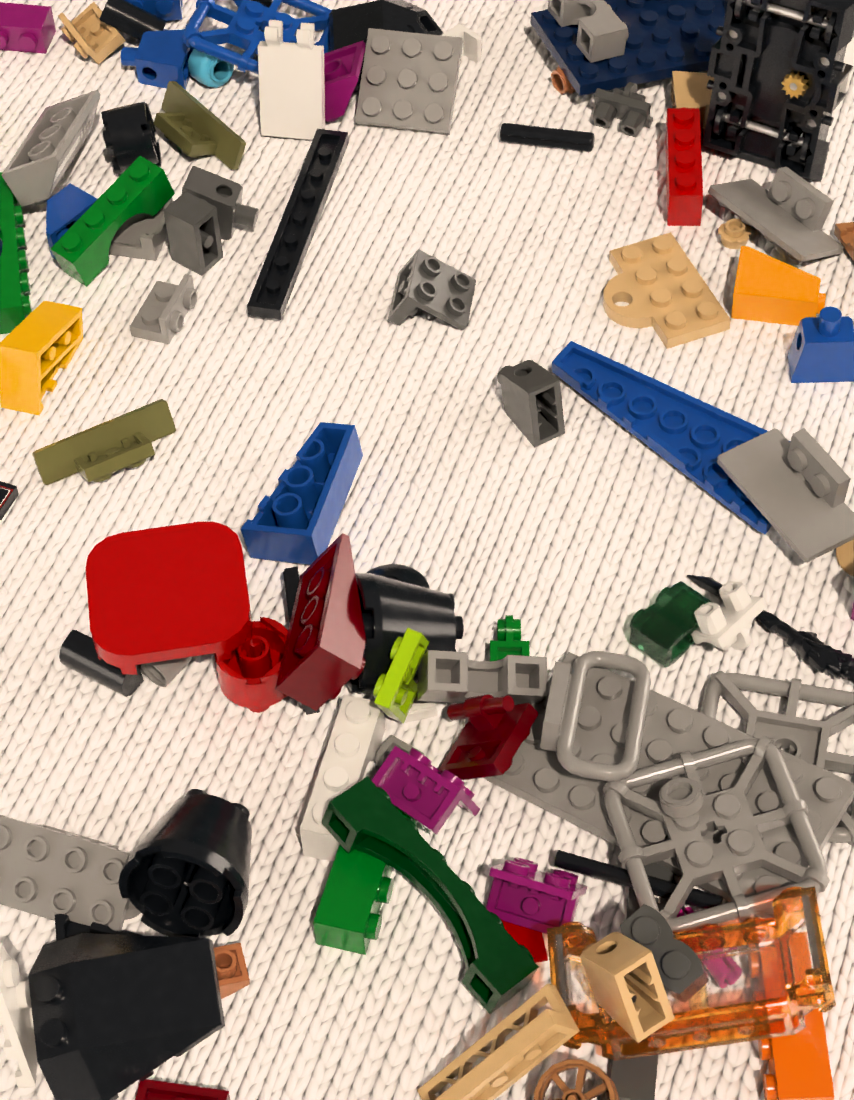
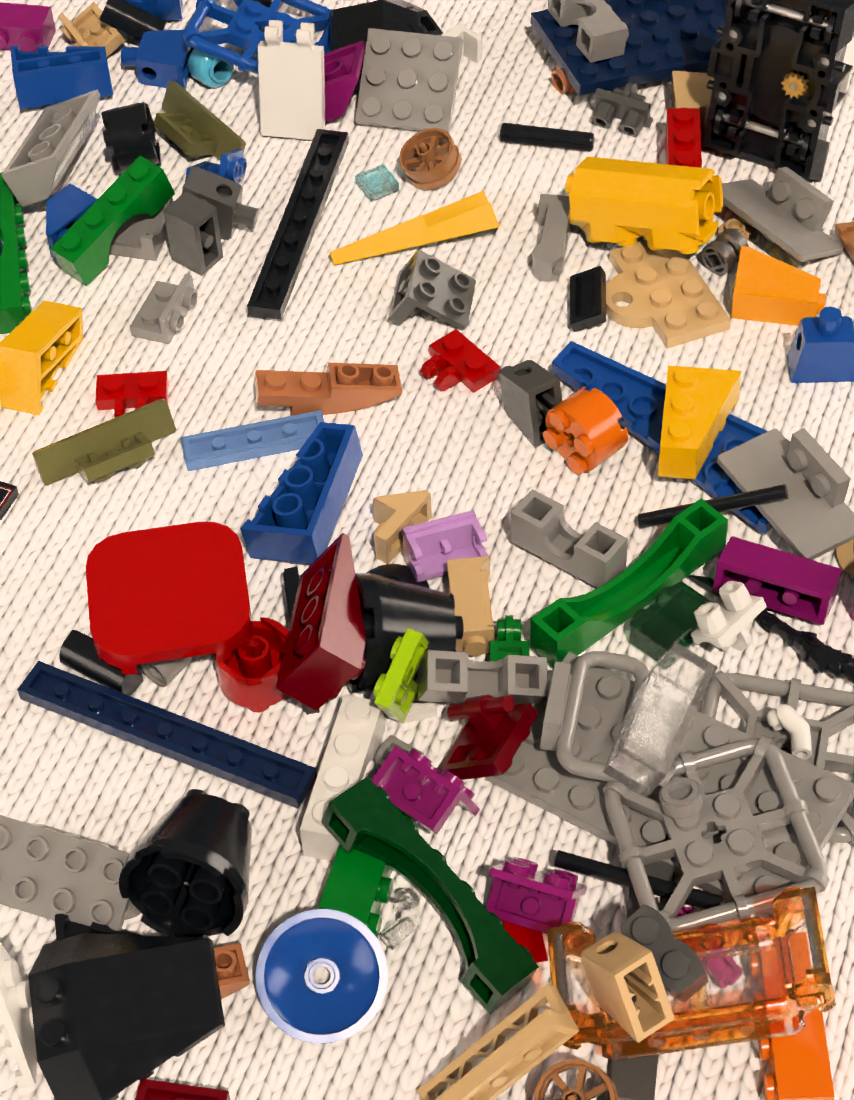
(58, 76): none -> blue wedge
(130, 390): none -> red hinge
(168, 734): none -> dark blue plate
(231, 166): none -> blue bracket
(249, 440): none -> medium blue tile
(330, 1009): none -> blue dish
(338, 390): none -> nougat slope
(377, 183): none -> clear light blue tile
(394, 513): none -> tan slope
(406, 917): none -> clear arm
(433, 167): none -> medium nougat wheel
(434, 542): none -> lavender hinge
(451, 221): none -> yellow wedge
(457, 361): none -> red hinge
(470, 589): none -> tan window
(542, 529): none -> light grey arch
(550, 253): none -> light grey leg
(583, 620): none -> green arch
(585, 429): none -> orange brick
(587, 298): none -> black tile
(652, 200): none -> yellow brick
(659, 720): none -> clear wedge
(693, 415): none -> yellow wedge
(720, 504): none -> black bar
(722, 253): none -> flat silver wheel
(782, 579): none -> magenta brick
(796, 726): none -> white arm

